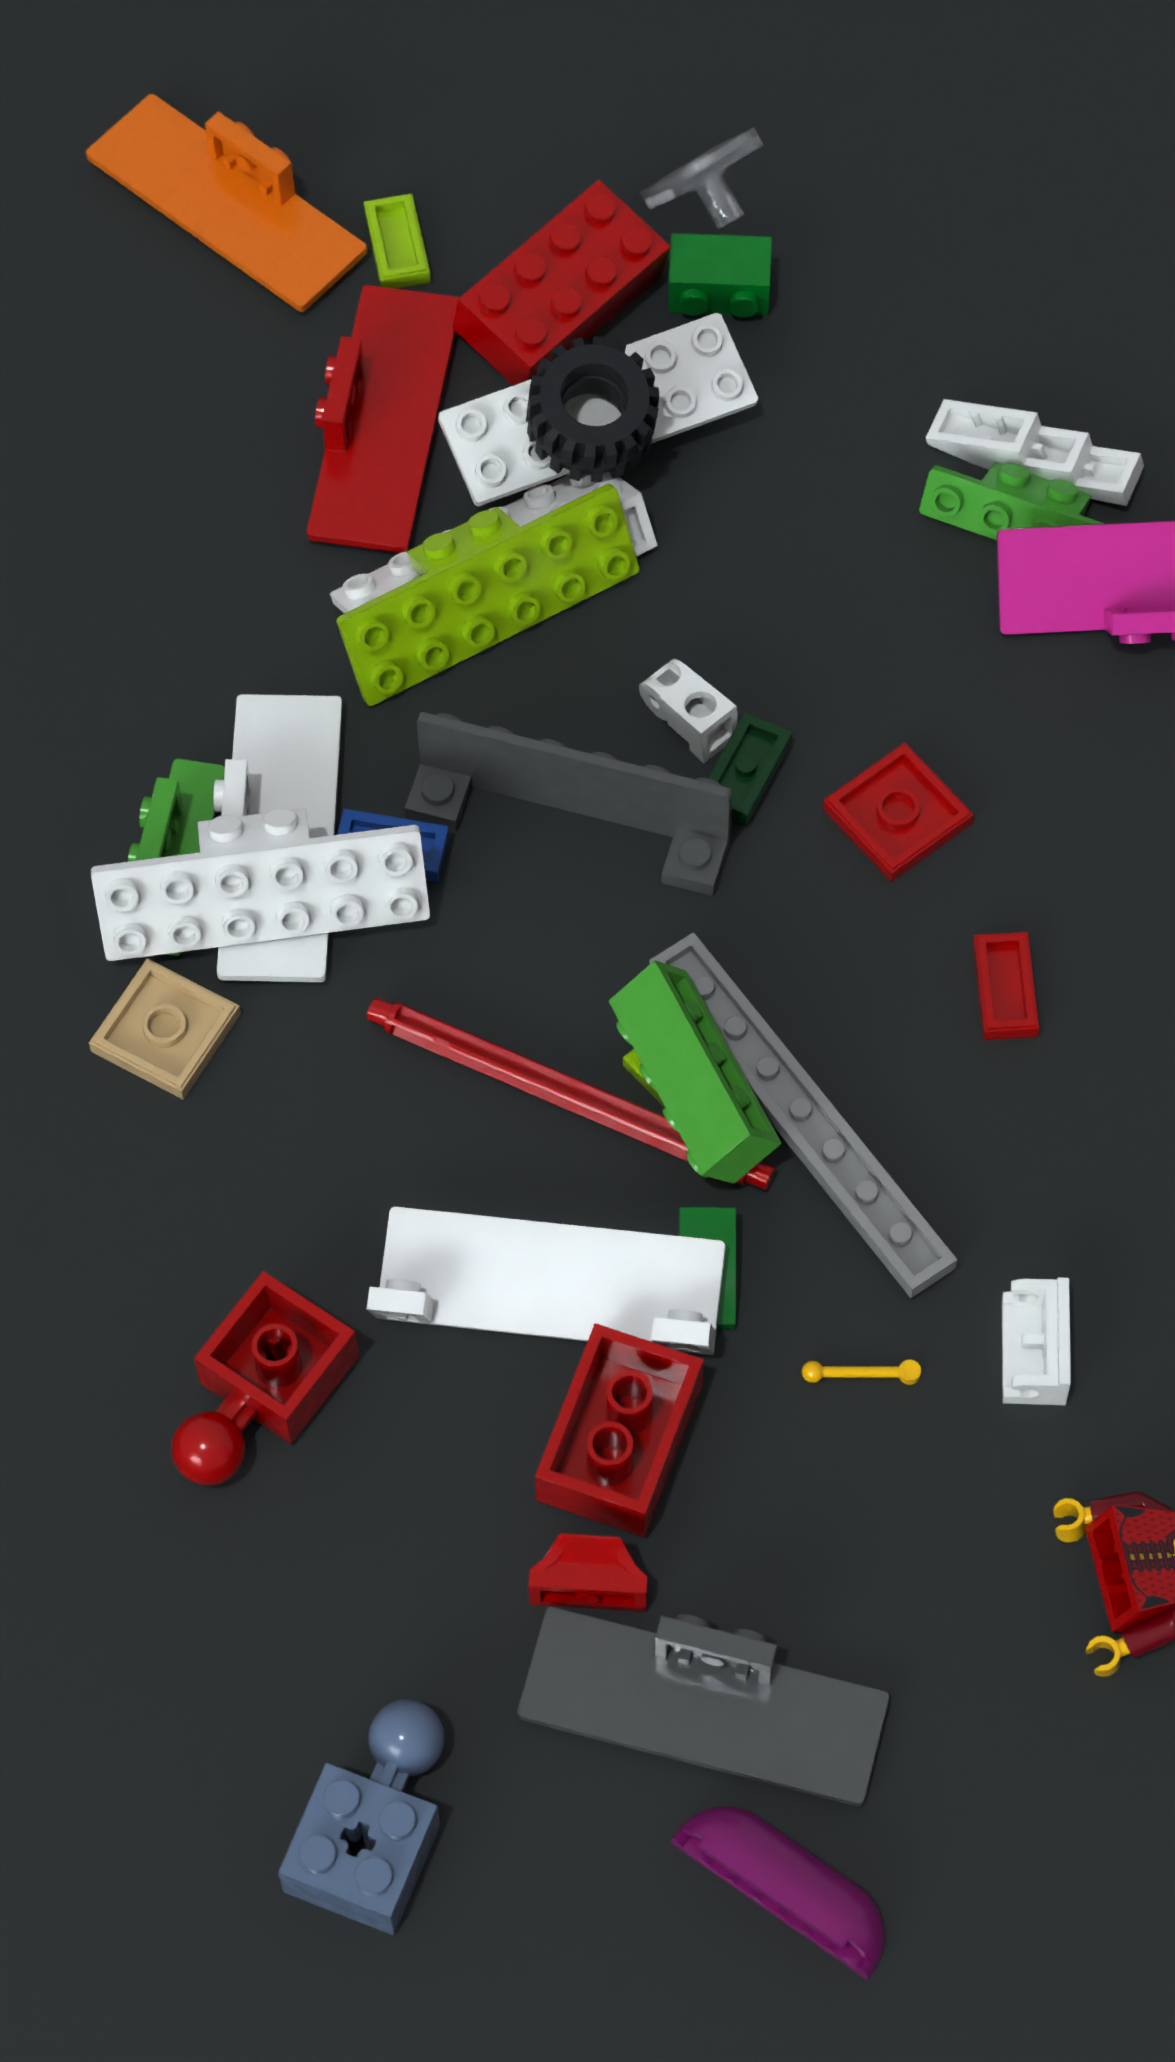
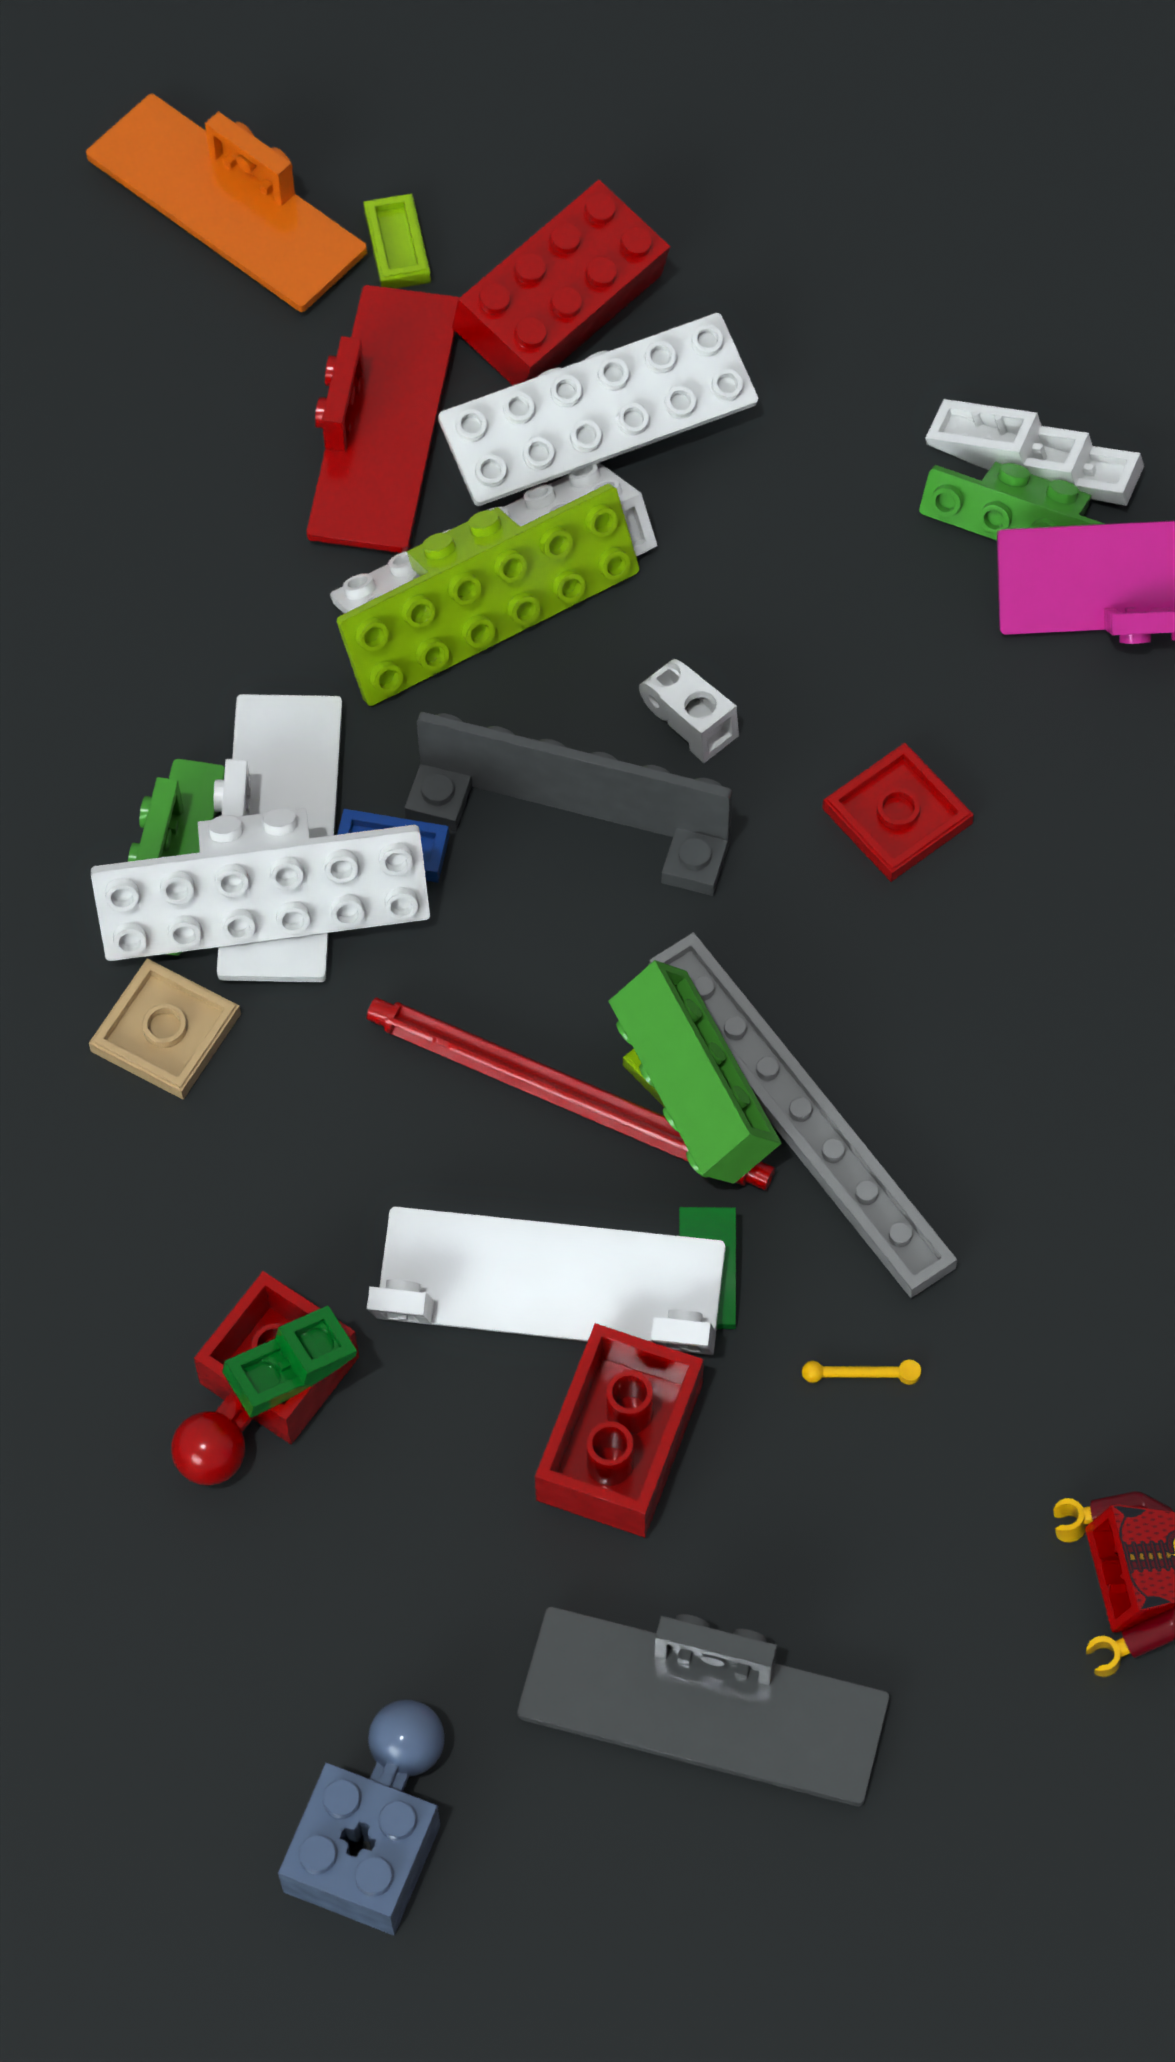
(290, 1363): none -> green slope
(588, 1575): red slope -> none
(600, 372): black tyre -> none
(706, 177): clear tile -> none
(719, 274): green brick -> none
(750, 762): dark green plate -> none
(787, 1883): magenta brick -> none
(1005, 986): red tile -> none
(1036, 1342): white hinge -> none

